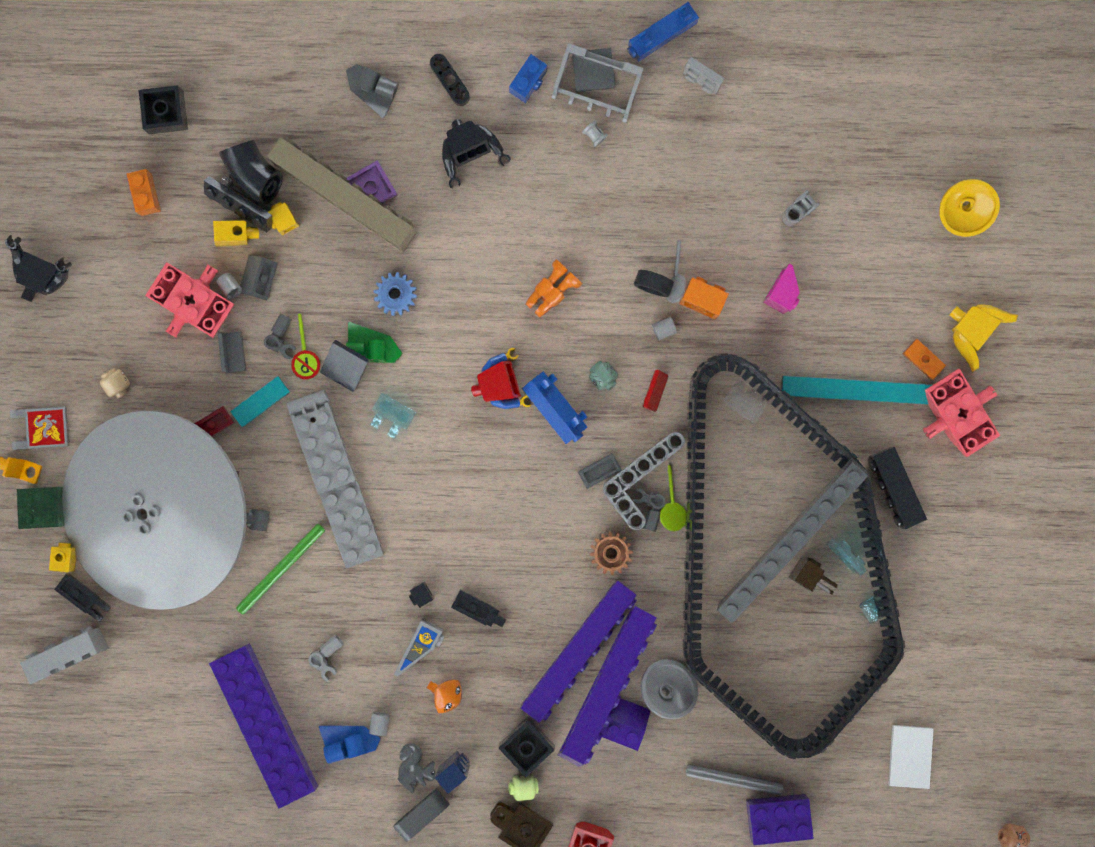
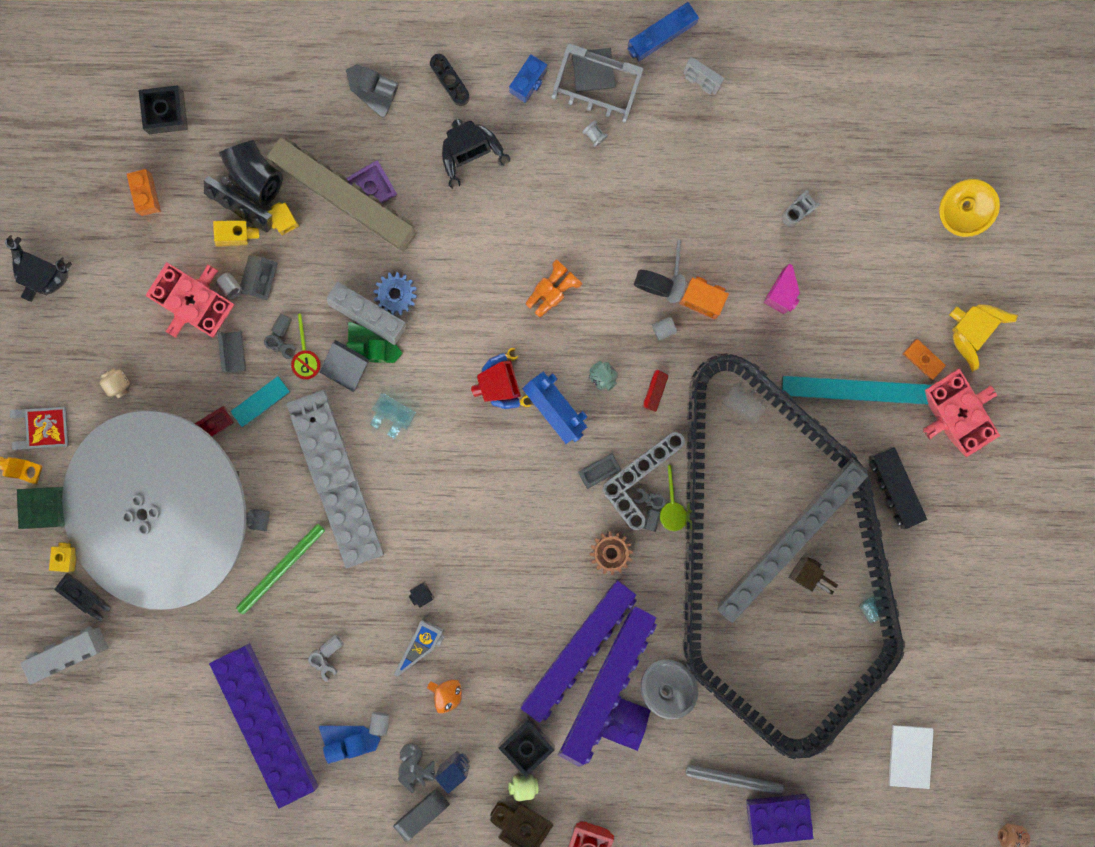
(366, 313): none -> light grey brick
(477, 609): black hinge -> none
(842, 550): clear light blue plate -> none

